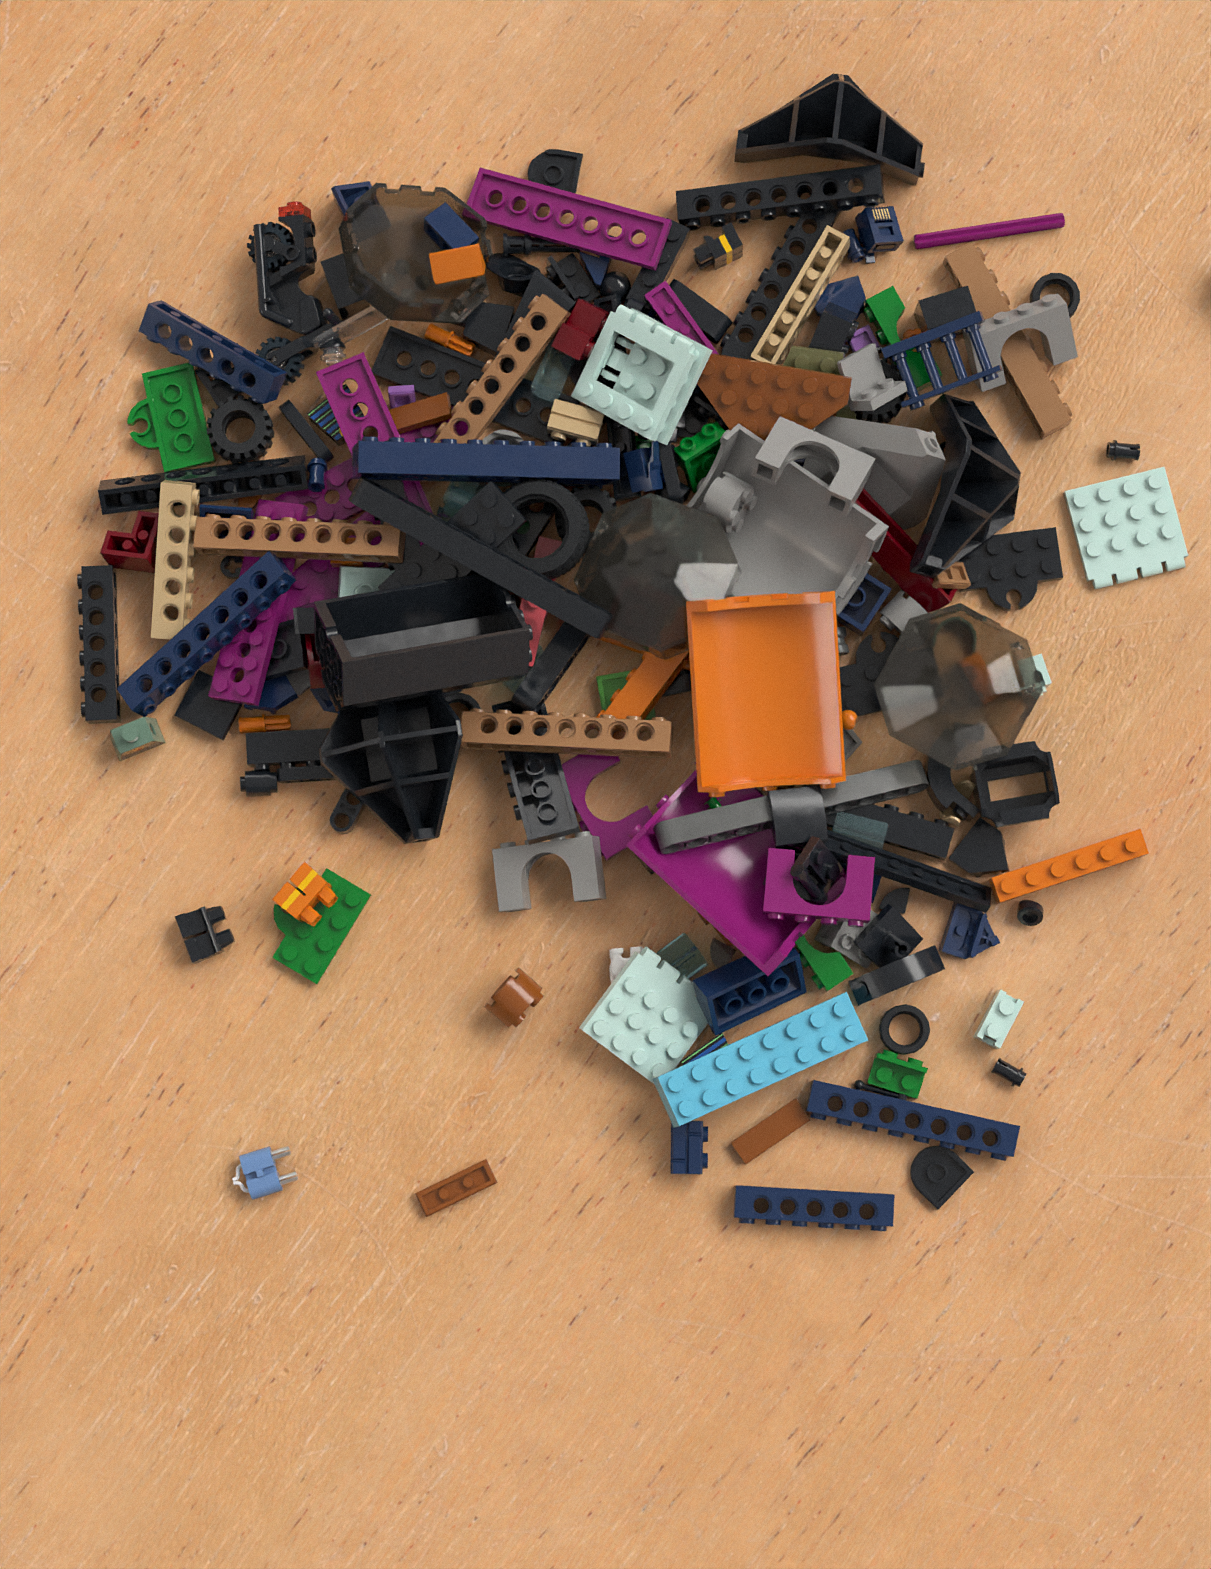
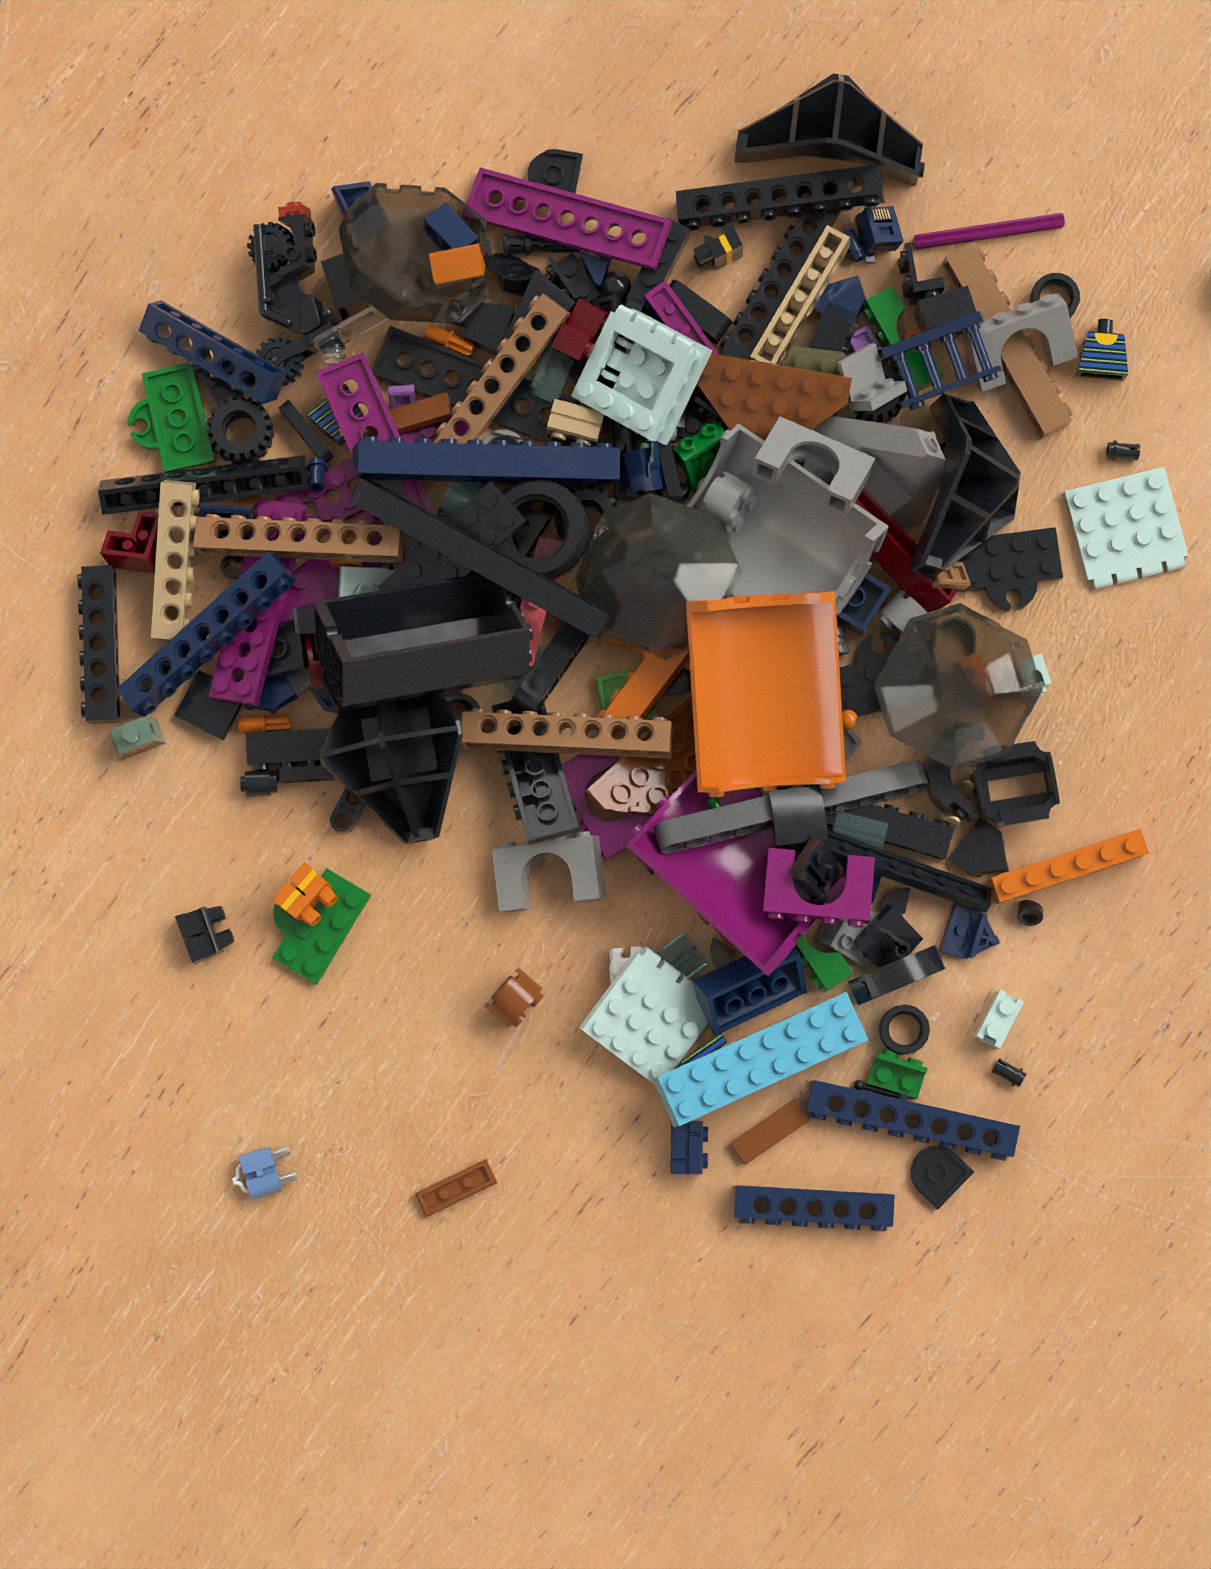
(640, 782): none -> dark orange plate
(912, 288): none -> black bracket
(1103, 354): none -> torso

